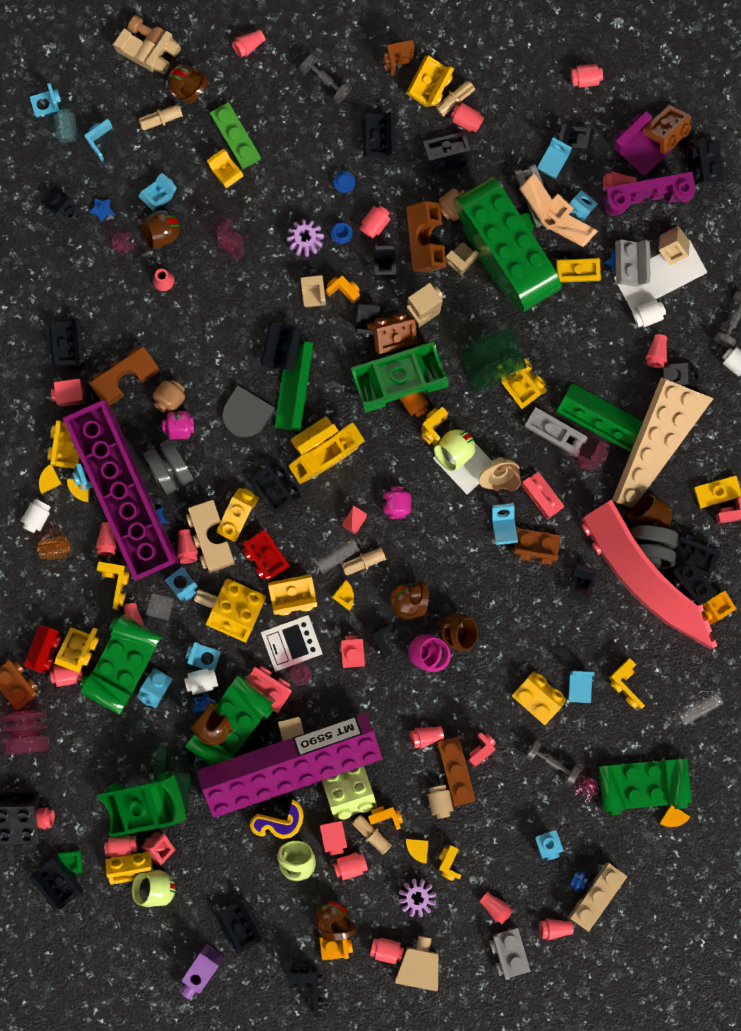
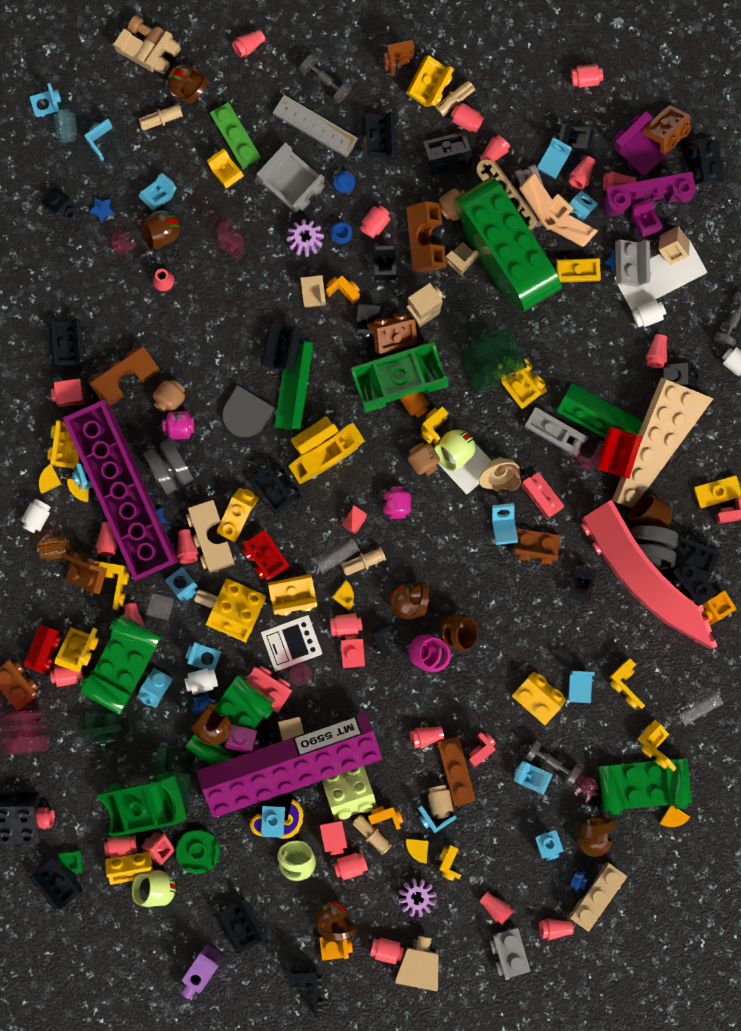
(85, 573): none -> dark orange bracket
(90, 728): none -> clear green hips
(197, 851): none -> green tile
(242, 739): none -> magenta bracket
(272, 821): none -> medium azure bracket
(290, 179): none -> light grey panel
(315, 126): none -> light grey tile
(345, 625): none -> coral brick
(423, 459): none -> medium nougat head
(427, 822): none -> medium azure bracket
(496, 148): none -> coral cone
(510, 190): none -> tan beam
(532, 777): none -> medium azure bracket
(581, 174): none -> coral cone
(593, 836): none -> reddish brown helmet
(619, 452): none -> red bracket
(645, 217): none -> magenta bracket
(651, 739): none -> yellow bracket

